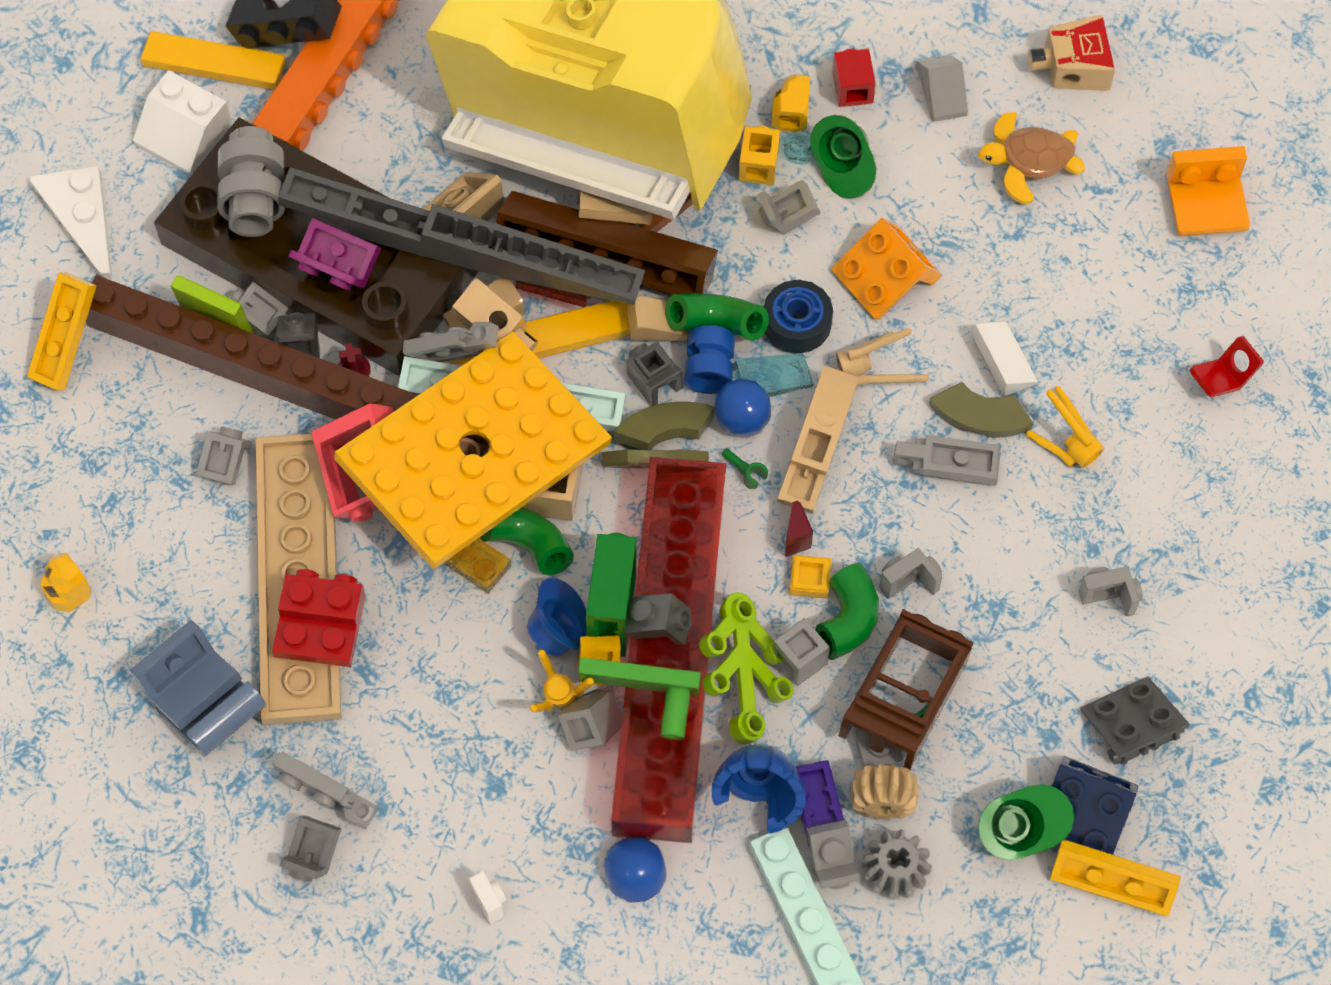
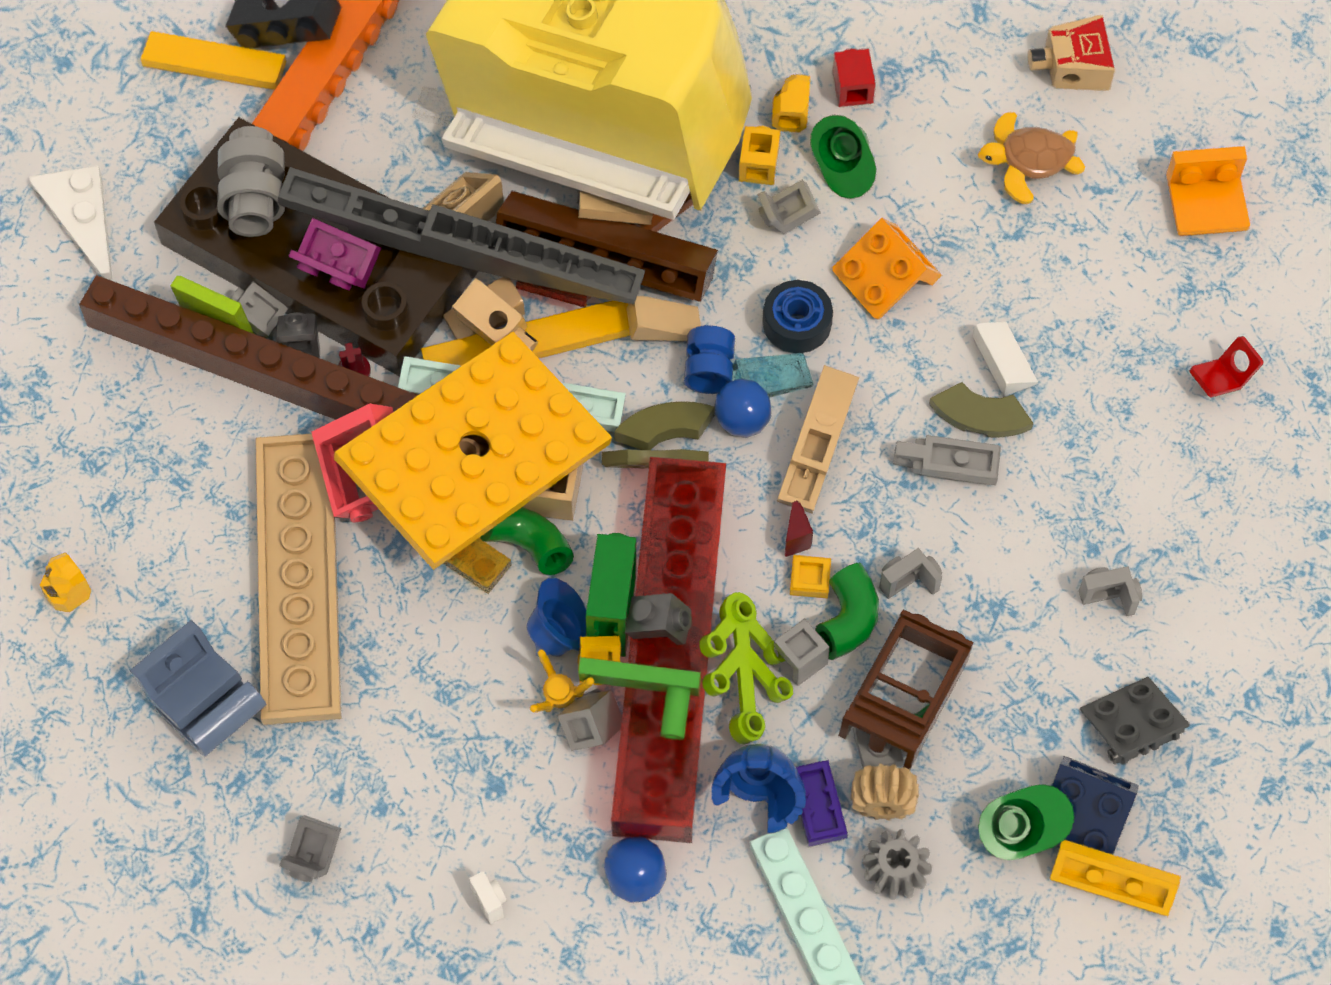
(61, 331): yellow plate -> none
(181, 123): white slope -> none
(222, 455): light grey bracket -> none
(319, 618): red plate -> none
(327, 791): light grey hinge -> none
(453, 344): light grey hinge -> none
(649, 382): dark grey window -> none
(700, 309): green cylinder -> none
(746, 469): green hand -> none
(797, 154): clear light blue plate -> none
(833, 855): light grey bracket -> none
(857, 361): tan plant -> none
(943, 86): light grey slope -> none
(1082, 444): yellow plant -> none

